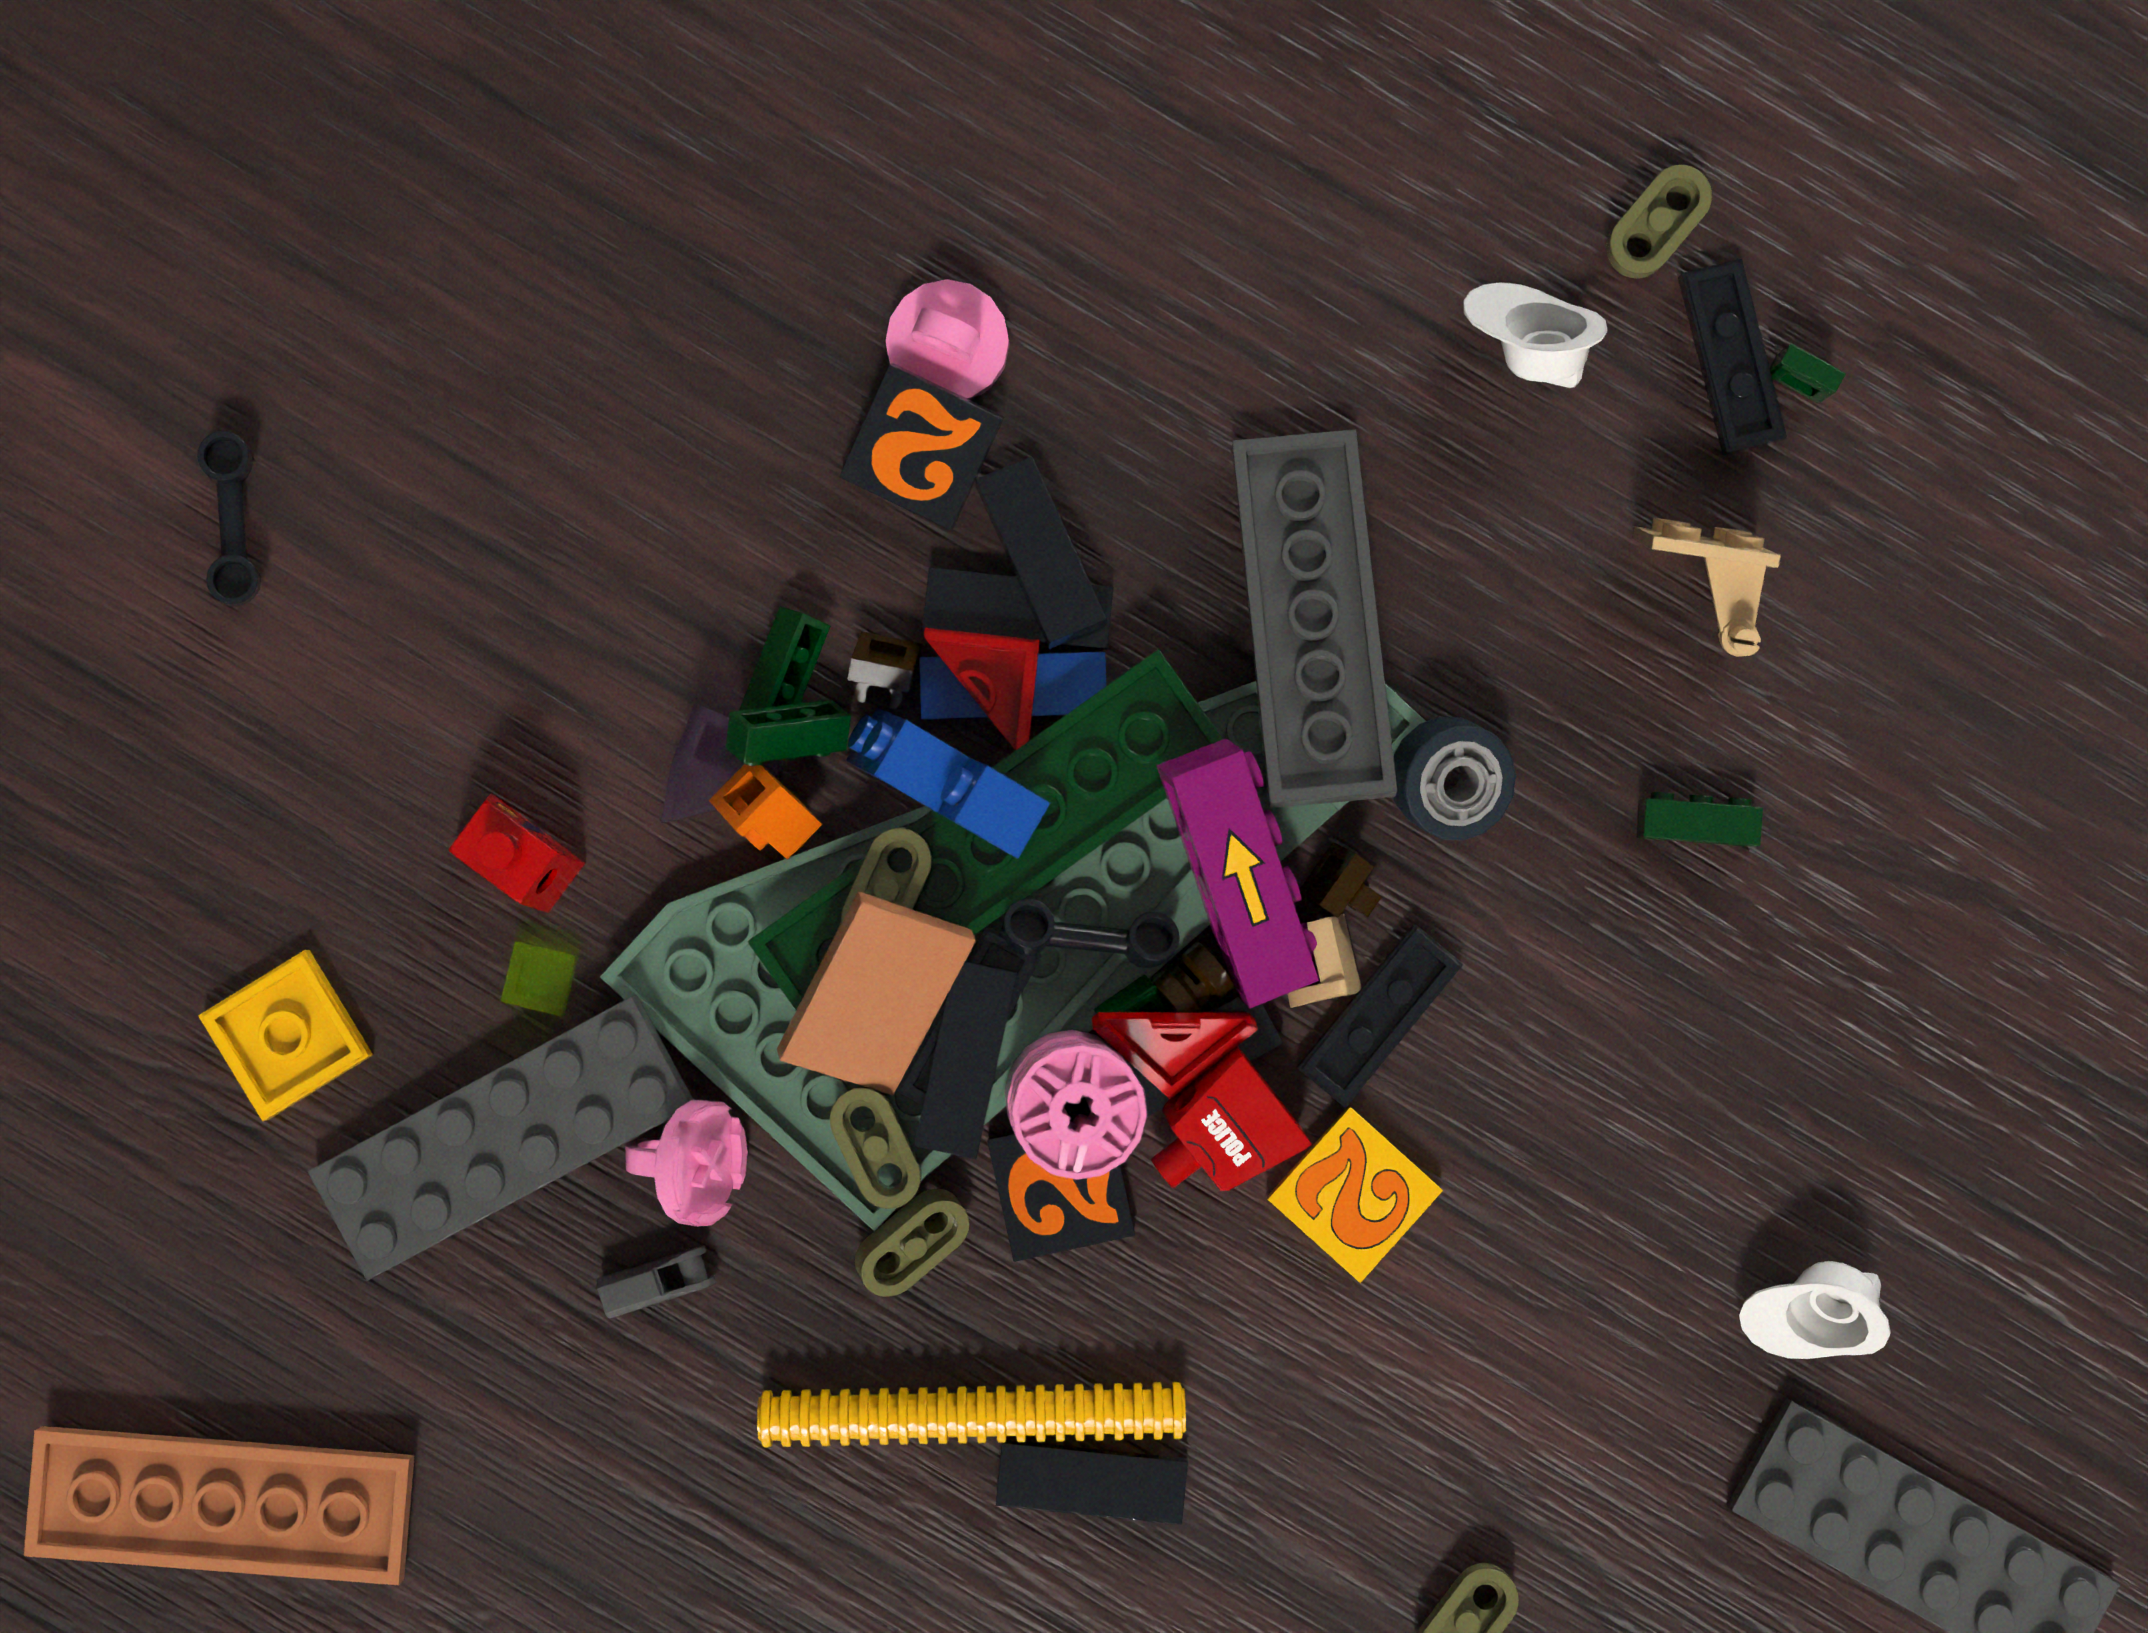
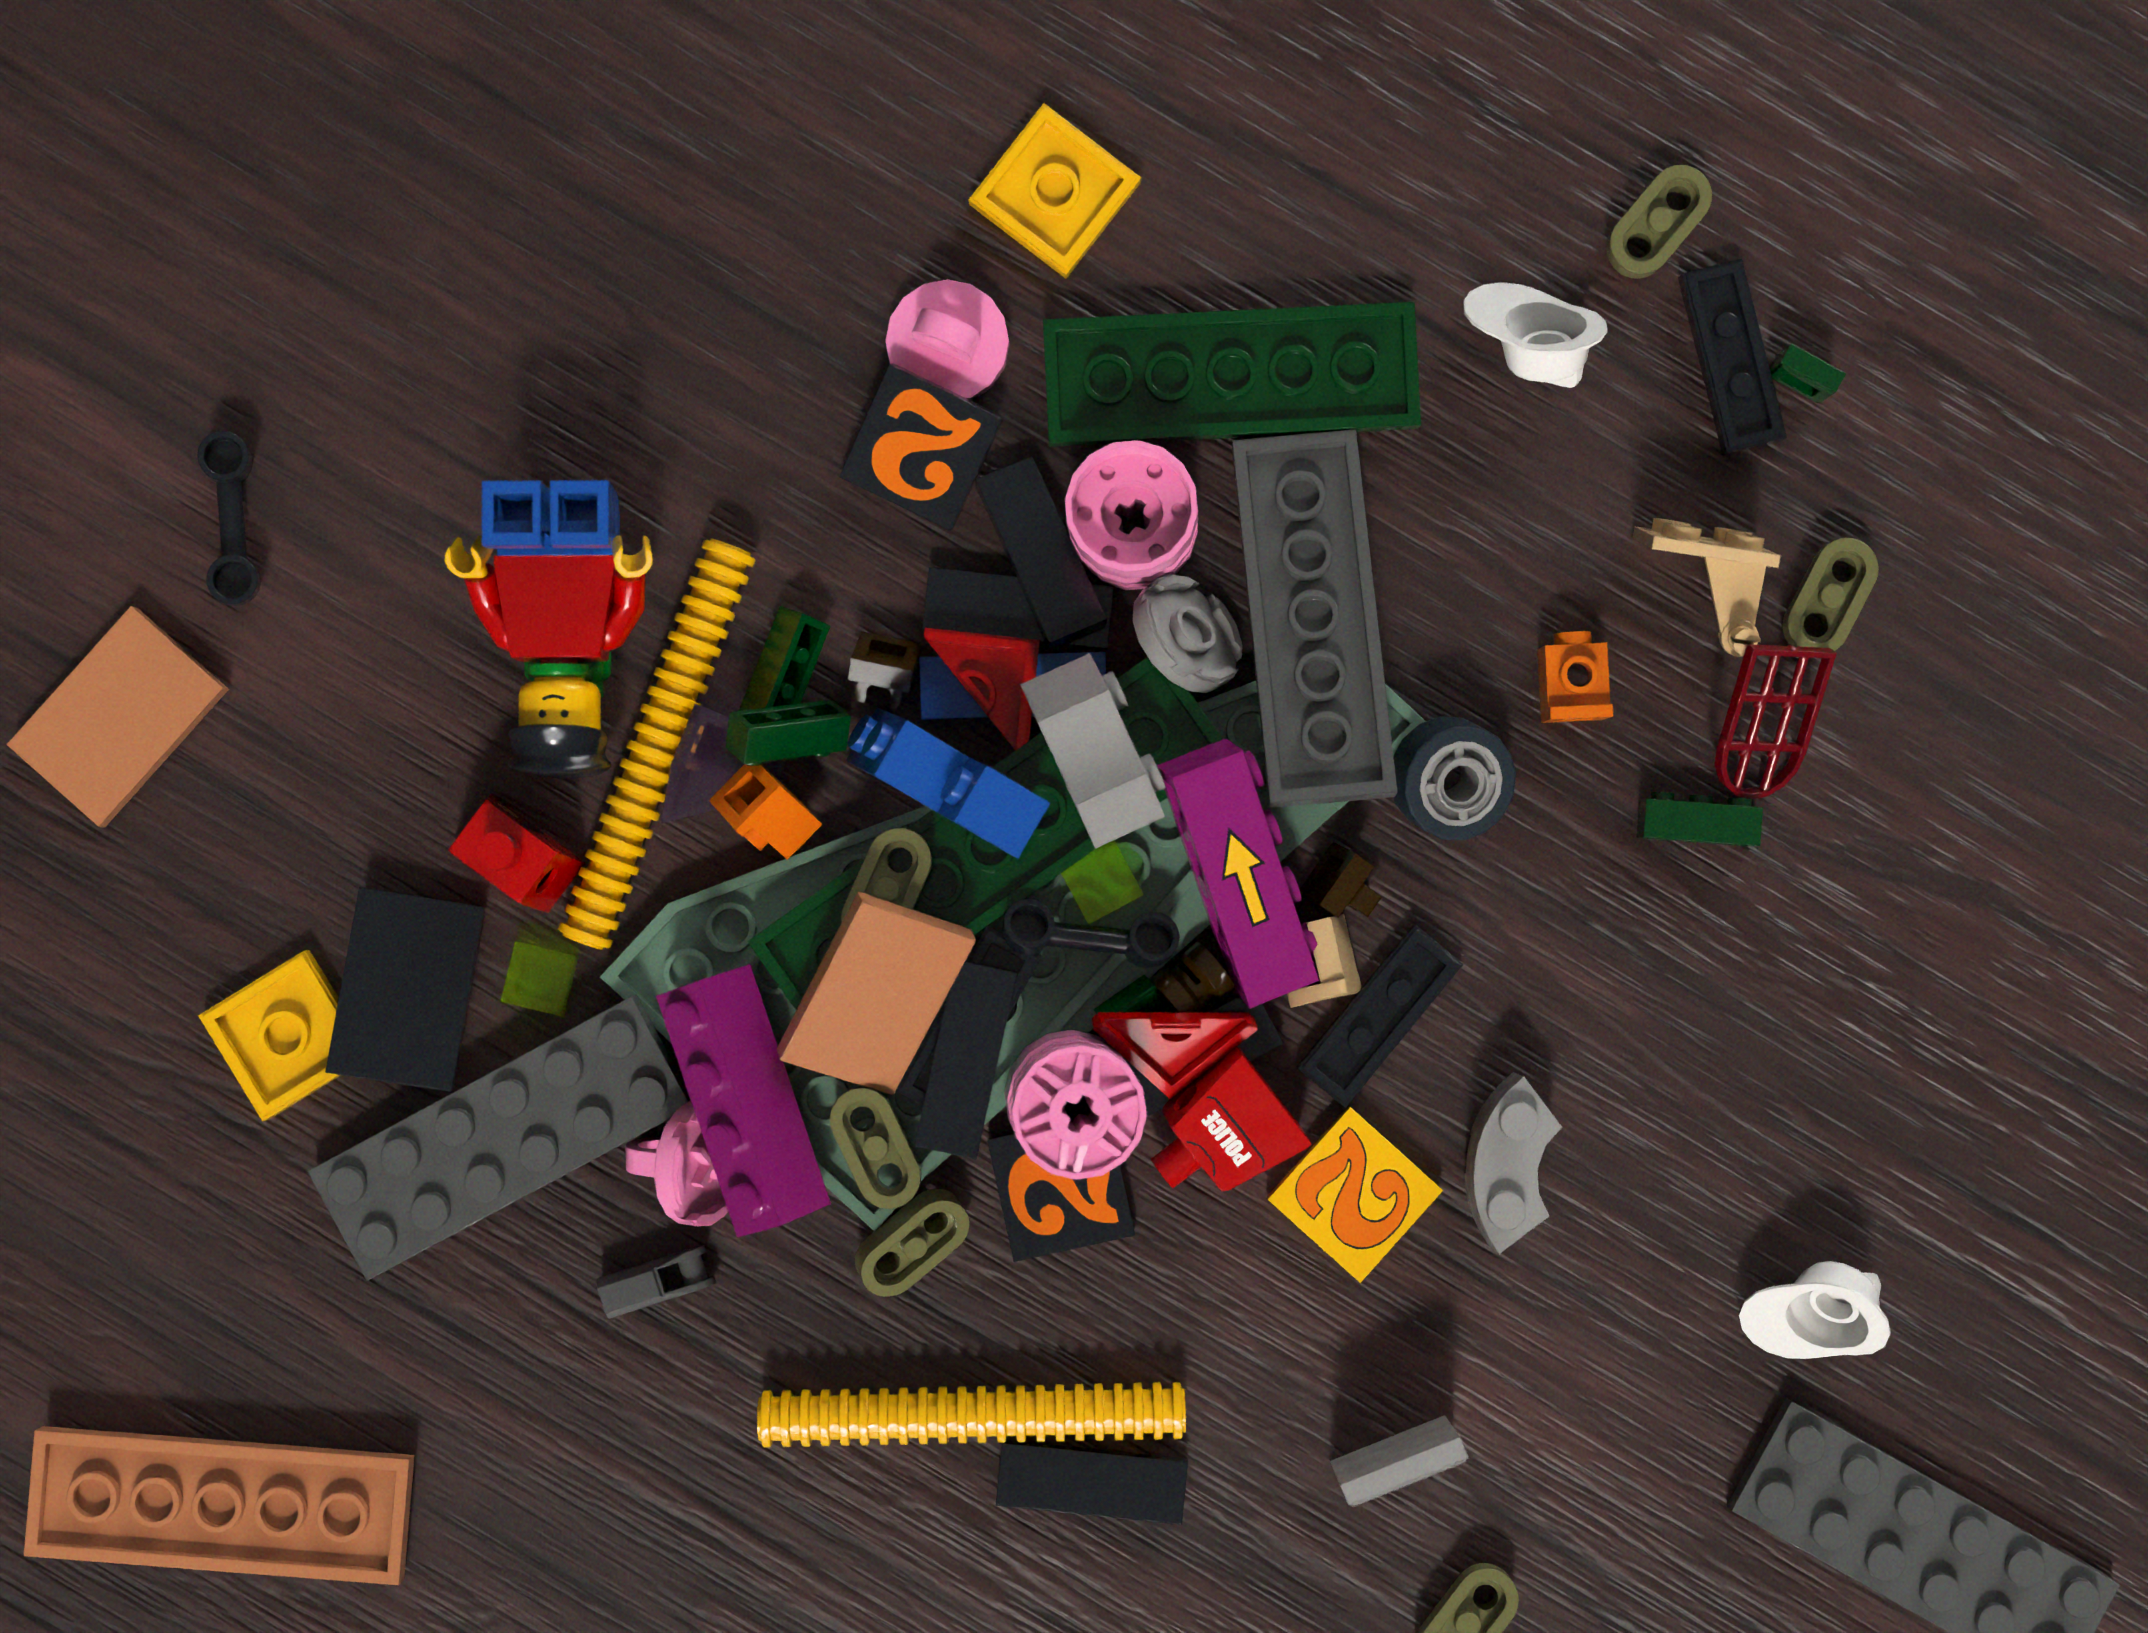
(117, 717): none -> nougat tile
(405, 989): none -> black tile
(558, 605): none -> piece
(656, 744): none -> yellow piece
(743, 1101): none -> magenta brick
(1054, 190): none -> yellow tile
(1094, 750): none -> light grey brick
(1102, 882): none -> clear neon green tile
(1118, 483): none -> bright pink wheel
(1187, 634): none -> light grey tile
(1231, 374): none -> dark green plate
(1399, 1461): none -> light grey tile
(1505, 1162): none -> light grey brick
(1558, 696): none -> orange brick
(1759, 701): none -> dark red window
(1827, 598): none -> olive plate

